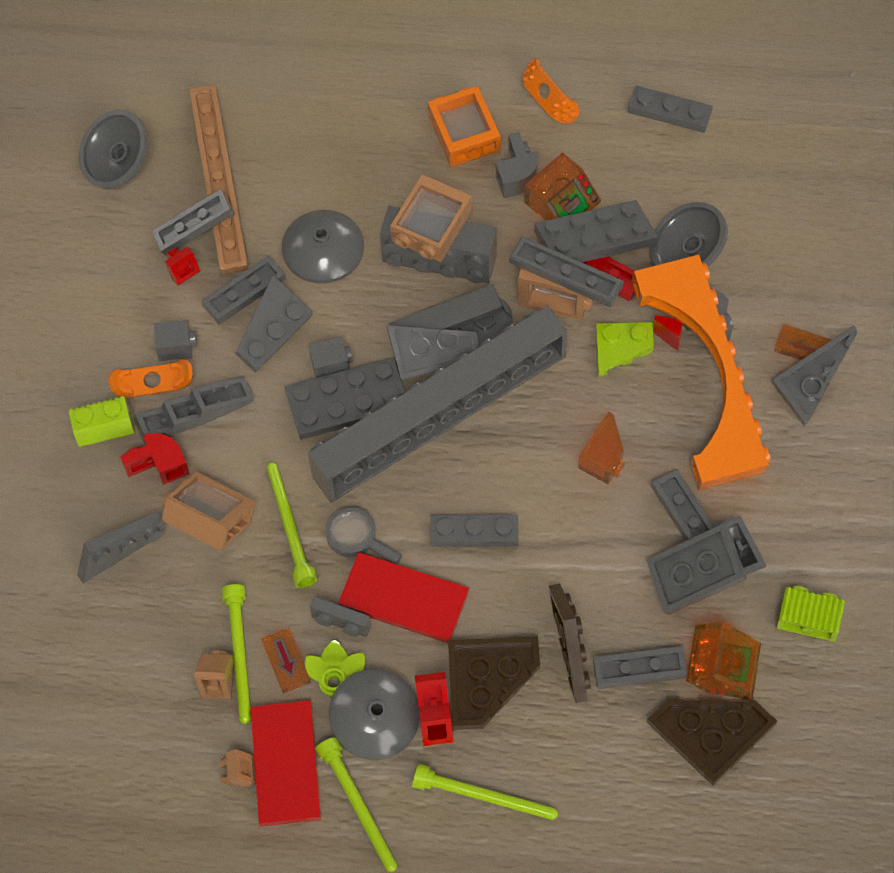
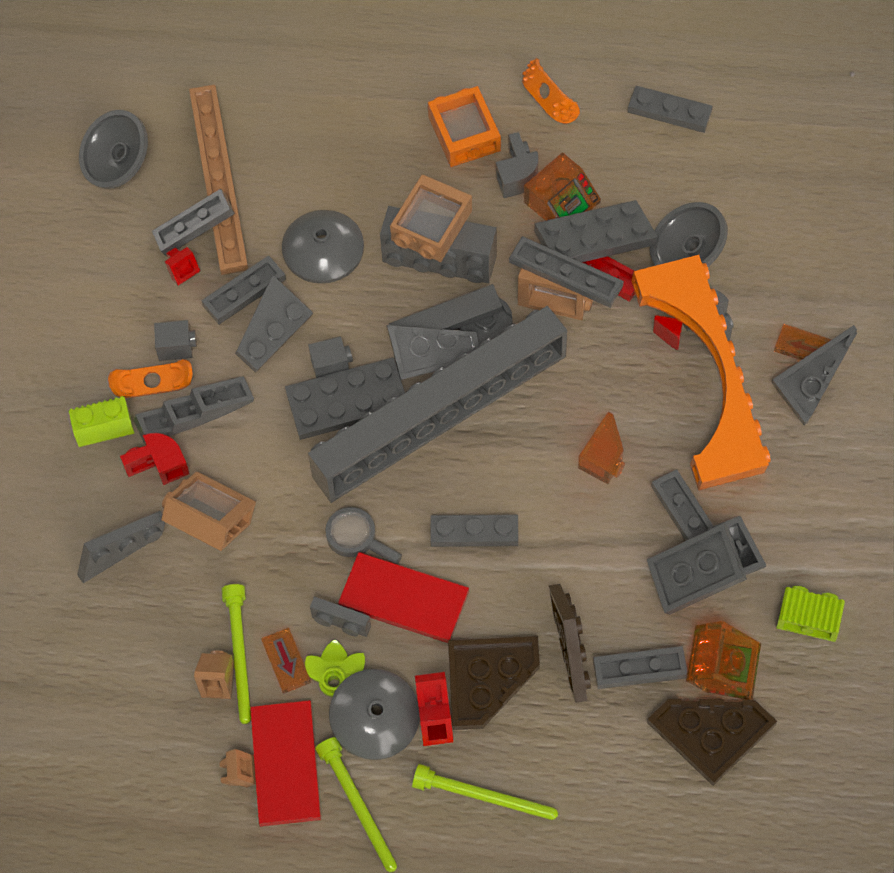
(303, 573): lime piece -> none
(622, 344): lime wing -> none

